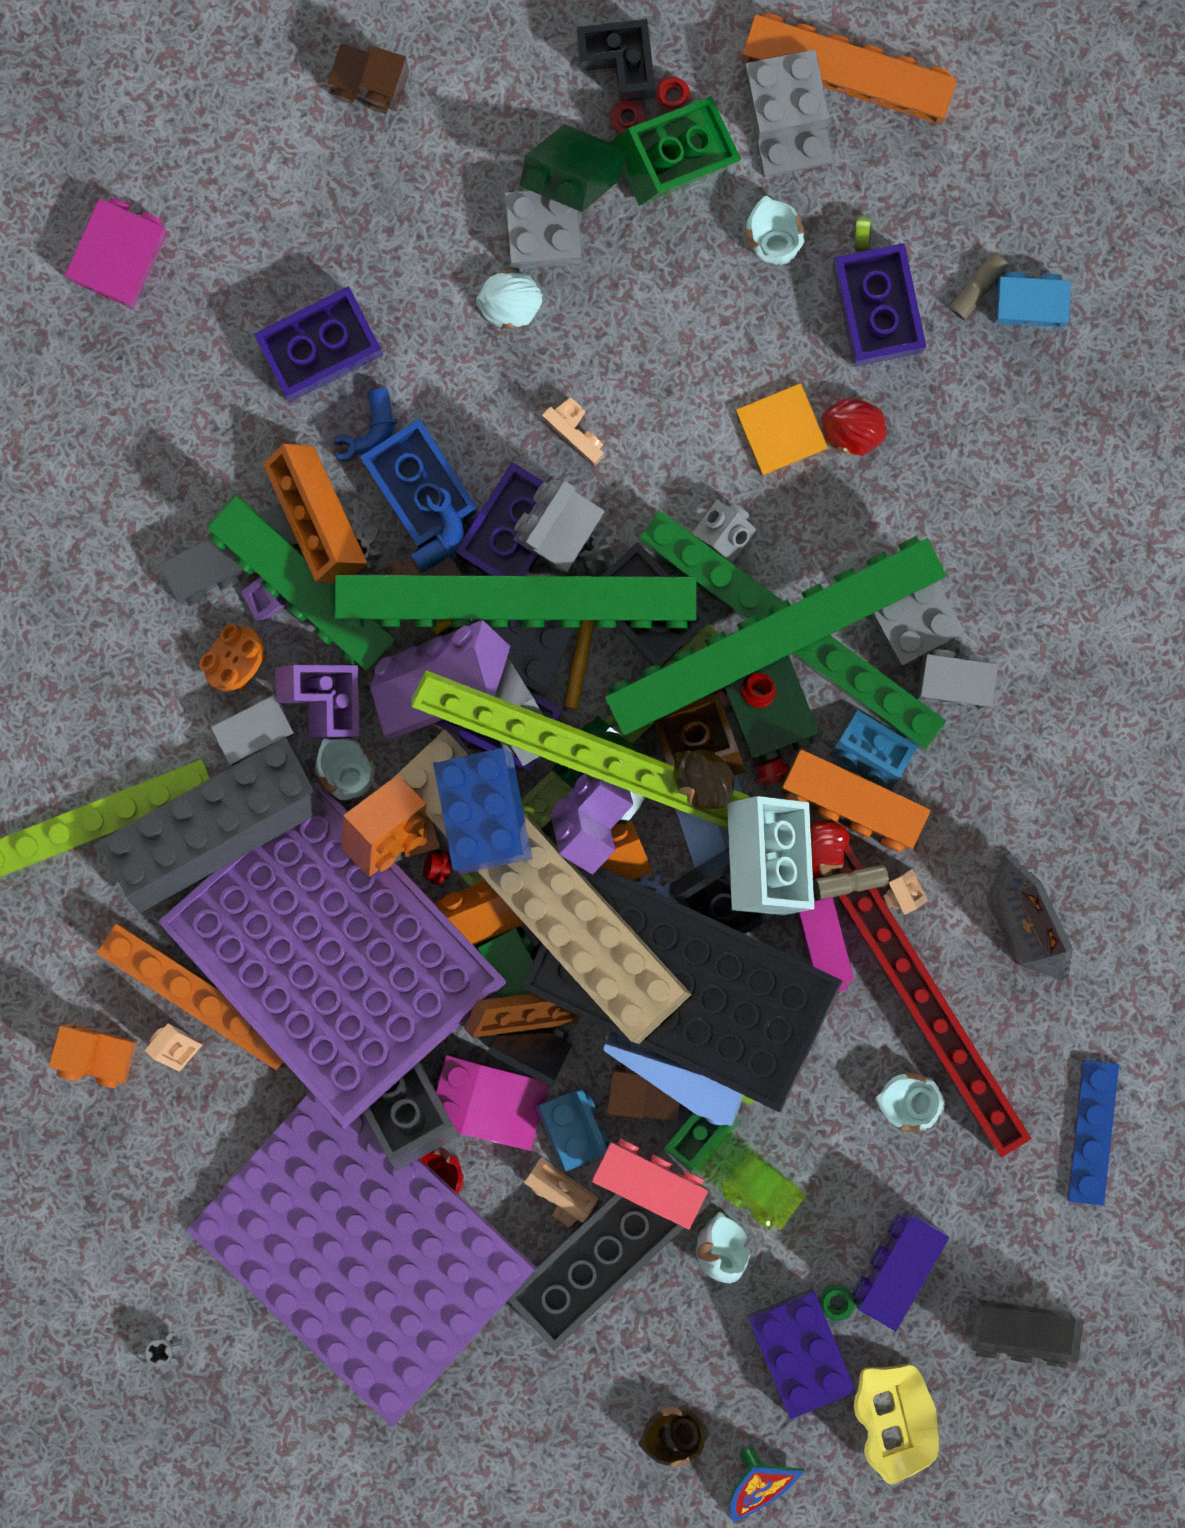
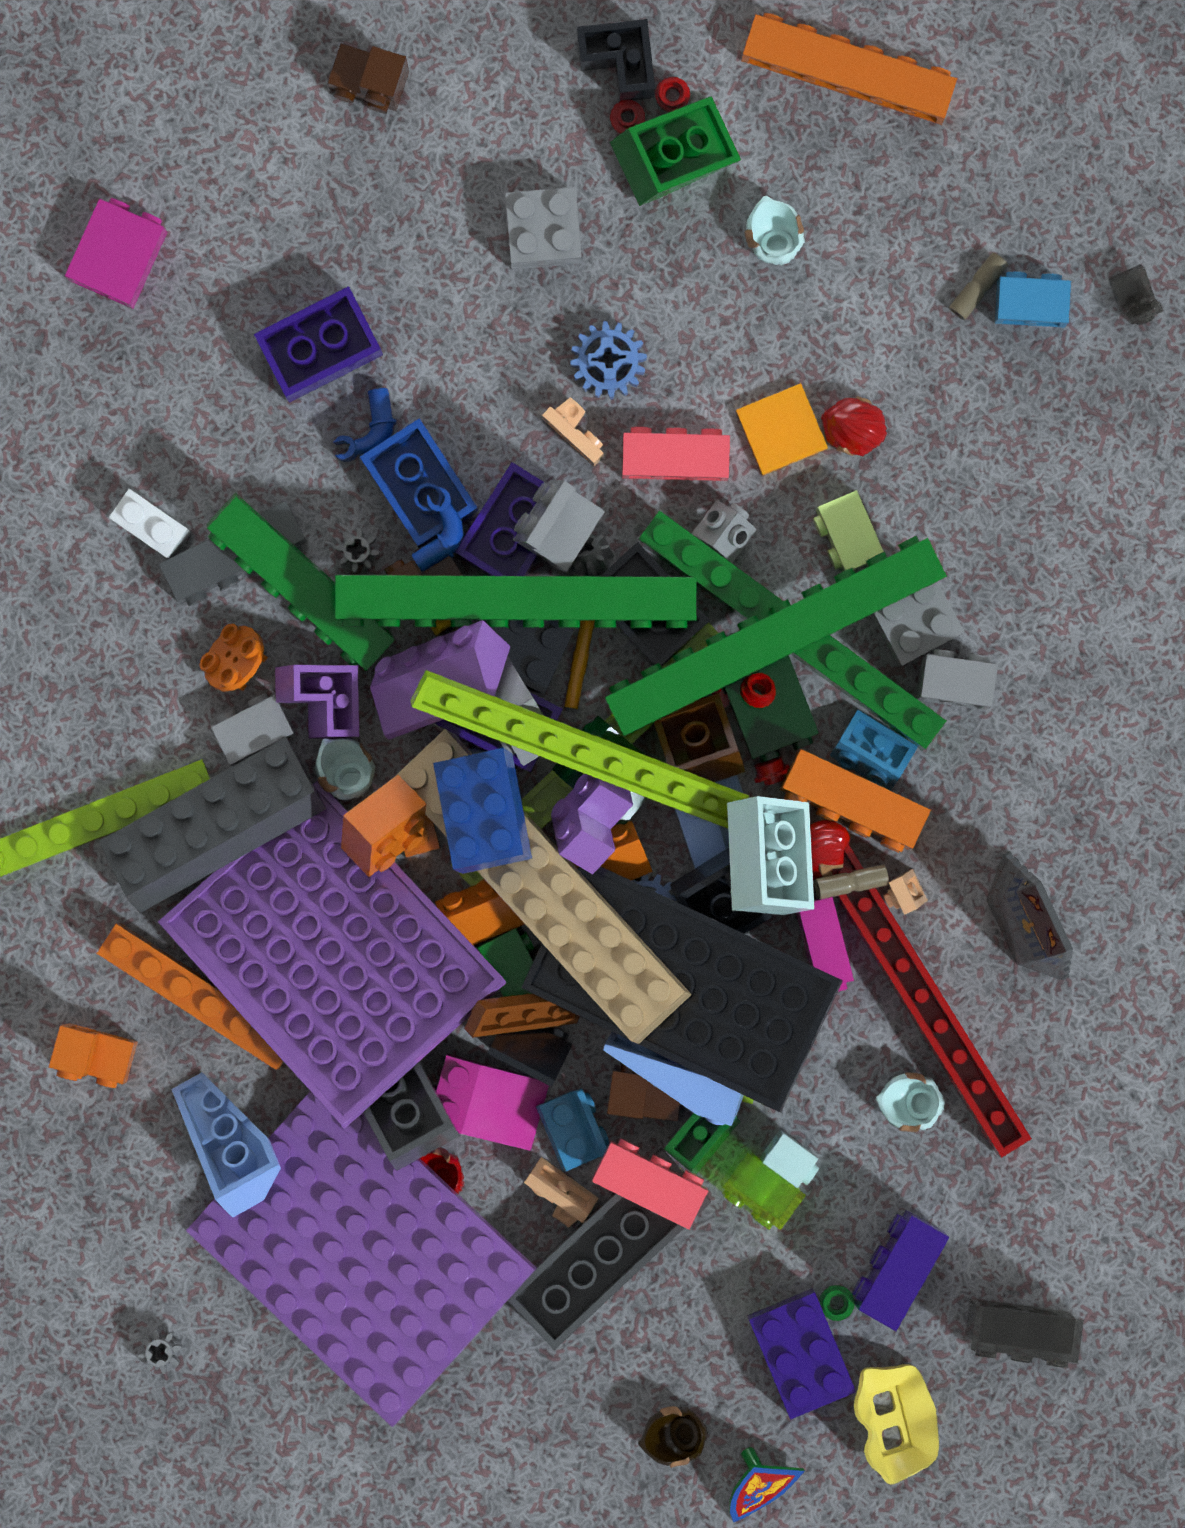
(150, 524): none -> white brick
(172, 1047): light nougat hinge -> none
(229, 1146): none -> light blue wedge
(261, 602): medium lavender plate -> none
(314, 512): orange brick -> none
(437, 867): red plate -> none
(509, 299): light aqua hair -> none
(572, 167): dark green brick -> none
(625, 357): none -> medium blue gear
(676, 455): none -> coral brick
(703, 779): dark brown hair -> none
(722, 1249): light aqua hair -> none
(789, 113): light grey bracket -> none
(790, 1159): none -> light aqua brick
(848, 532): none -> yellowish green brick
(863, 234): lime tile -> none
(879, 305): dark purple brick -> none
(1093, 1132): blue plate -> none
(1135, 296): none -> clear smoke bracket

